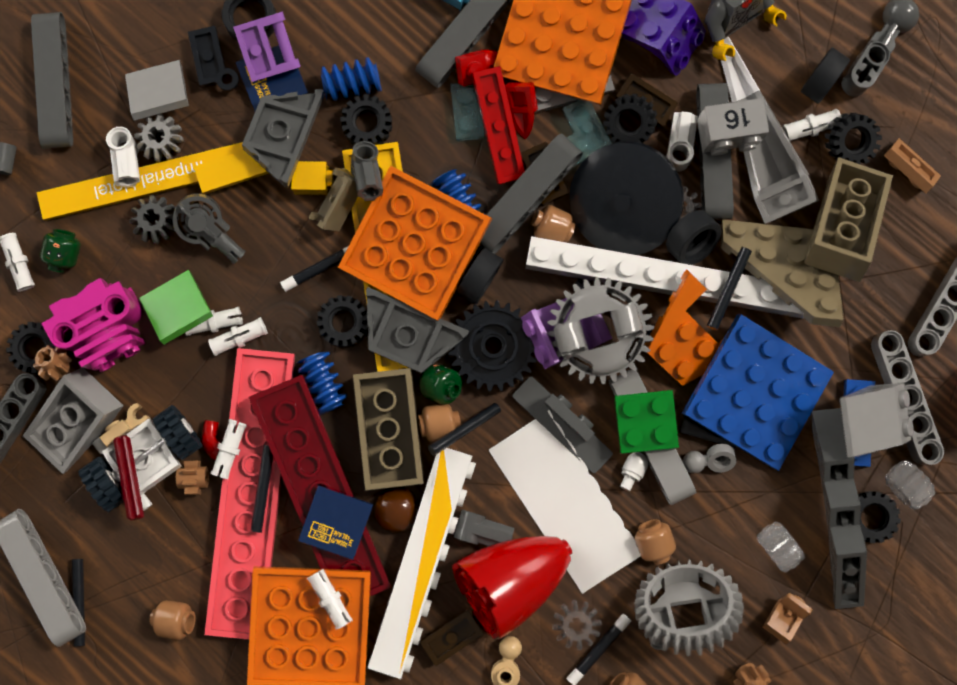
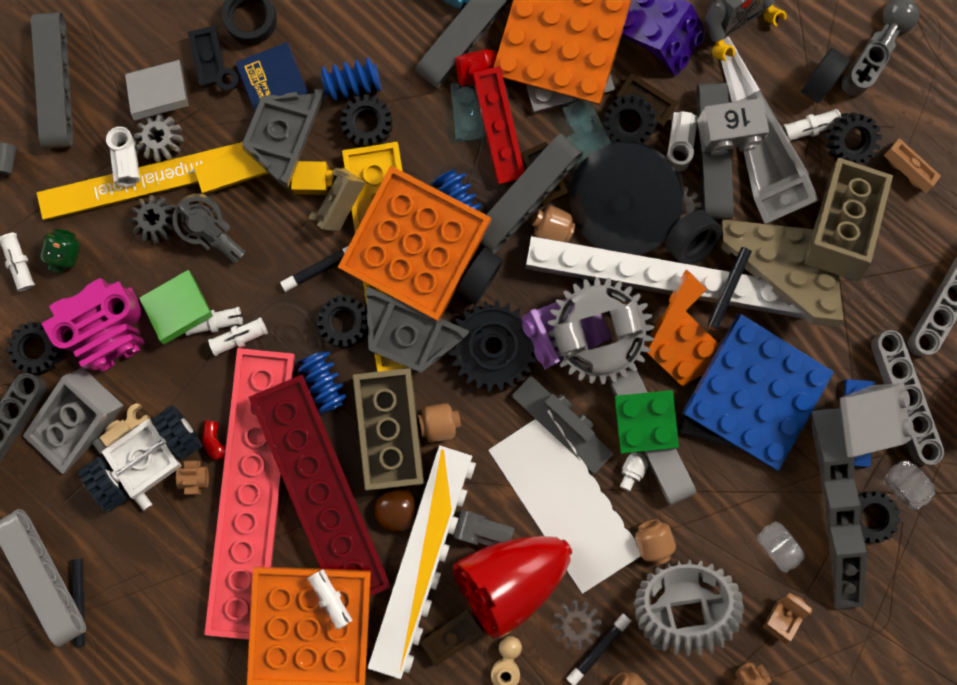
(52, 363): medium nougat gear -> none
(128, 478): dark red axle -> none
(172, 620): medium nougat head -> none
(228, 449): white pin -> none
(257, 49): medium lavender plate -> none
(262, 490): black bar -> none
(335, 522): dark blue tile -> none
(366, 171): dark grey piece -> none
(440, 384): dark green head -> none
(464, 429): black bar -> none
(522, 106): red plate -> none
(718, 458): light grey plate -> none

